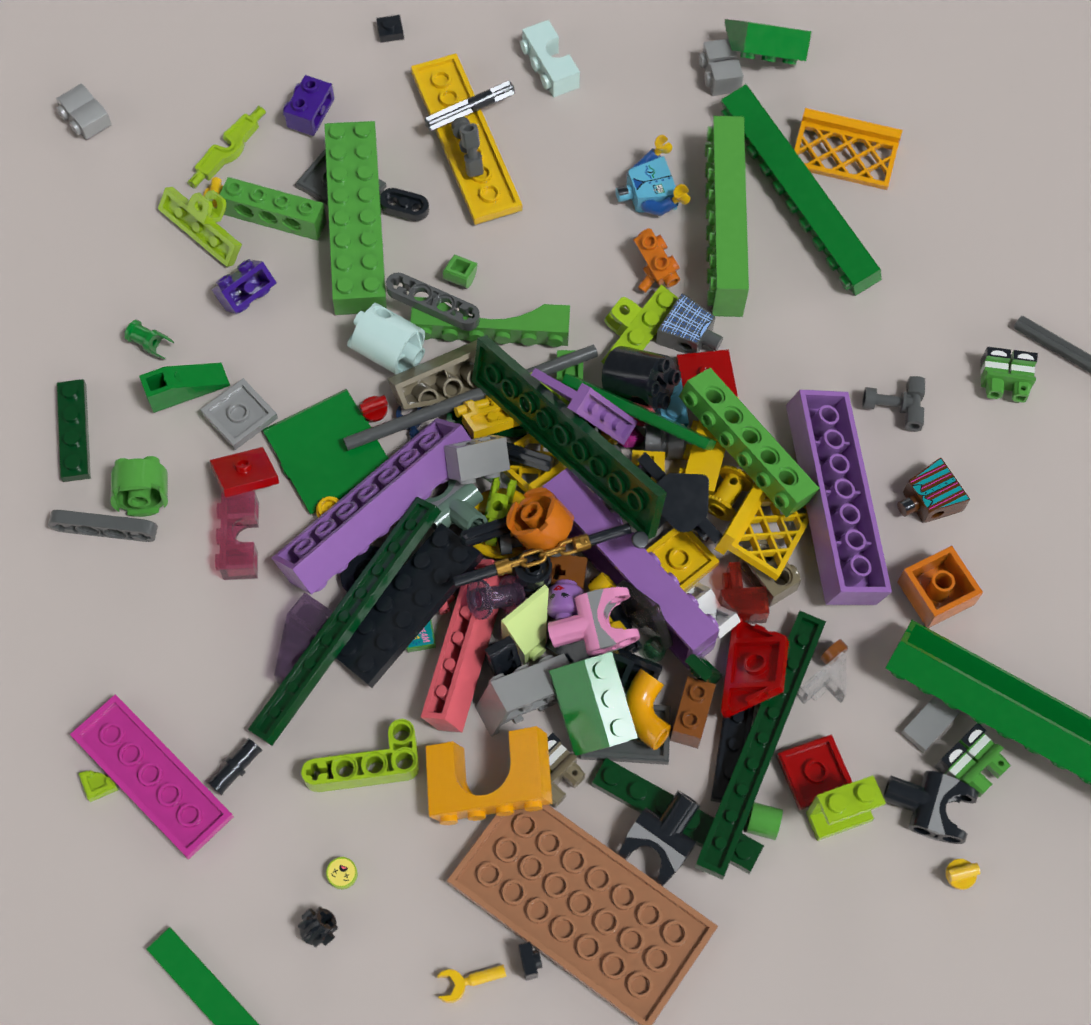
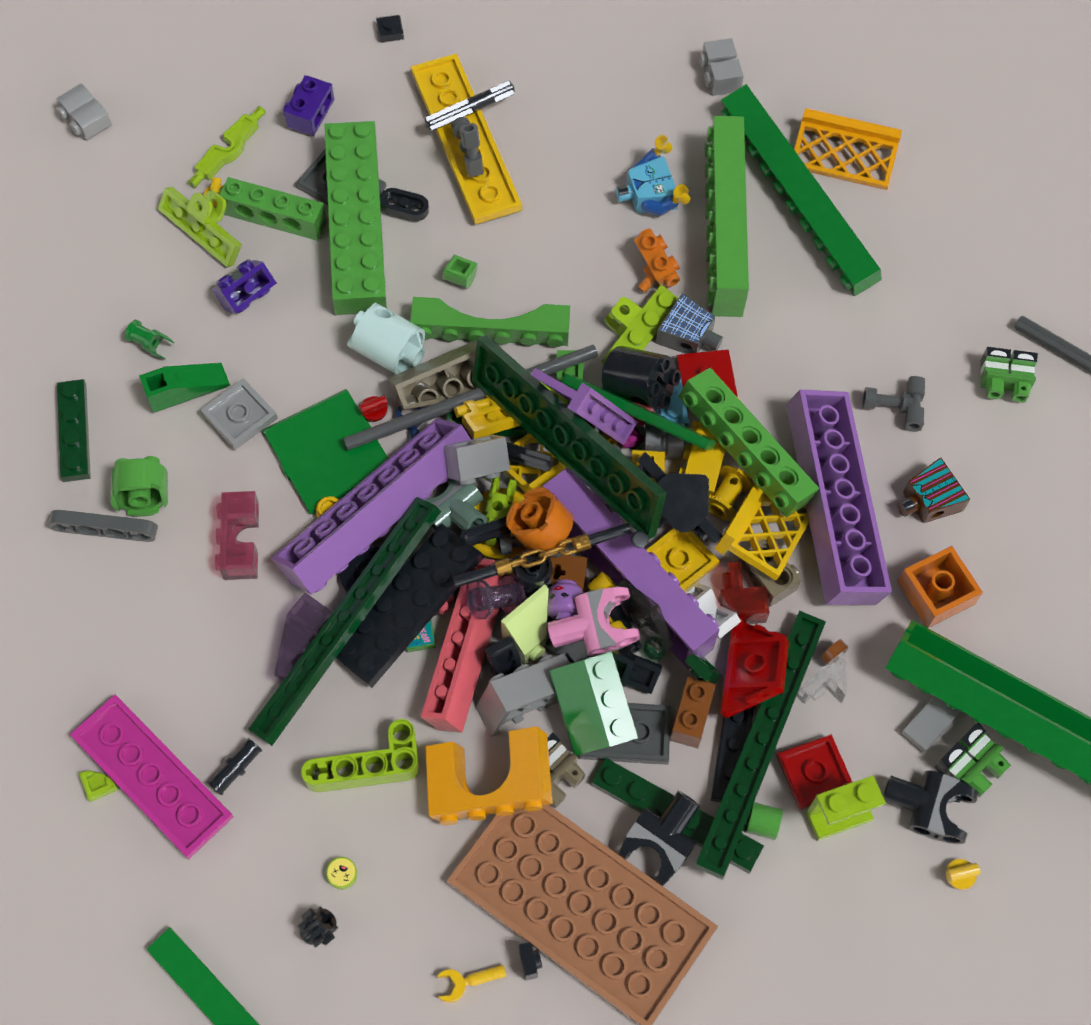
(244, 472): red plate -> none
(430, 305): dark grey beam -> none
(556, 74): light aqua arch -> none
(640, 700): light orange cylinder -> none
(768, 41): green slope -> none

